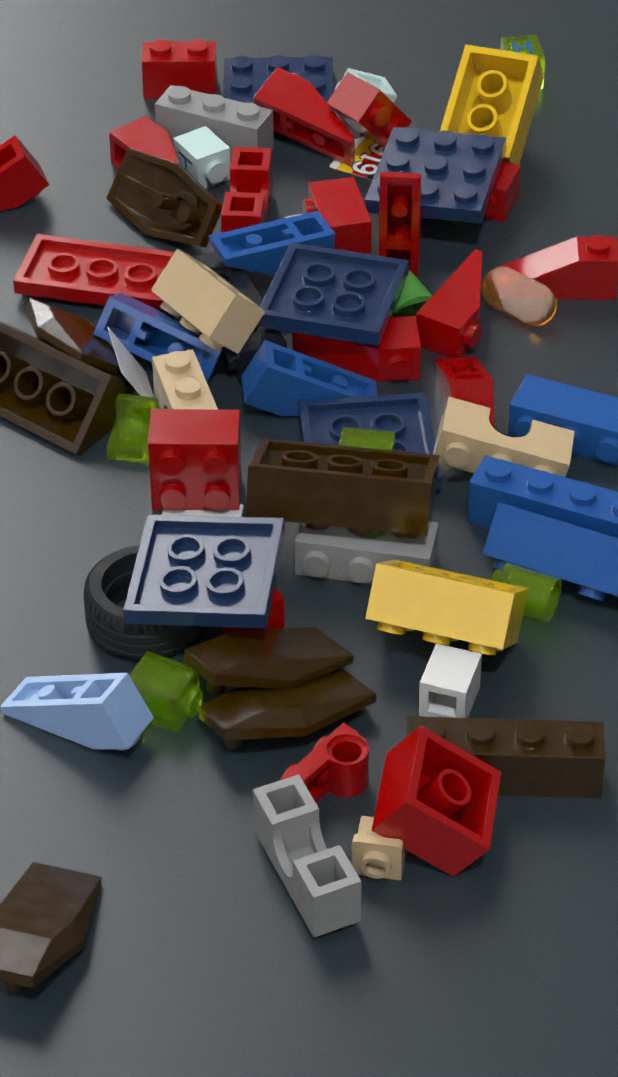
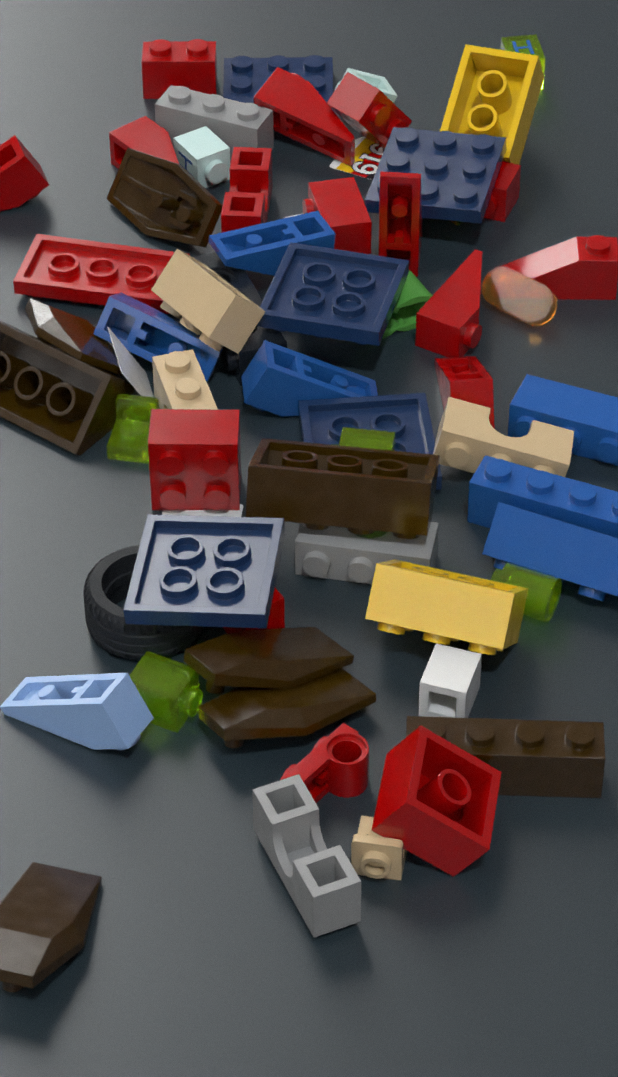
(393, 360): red slope -> none

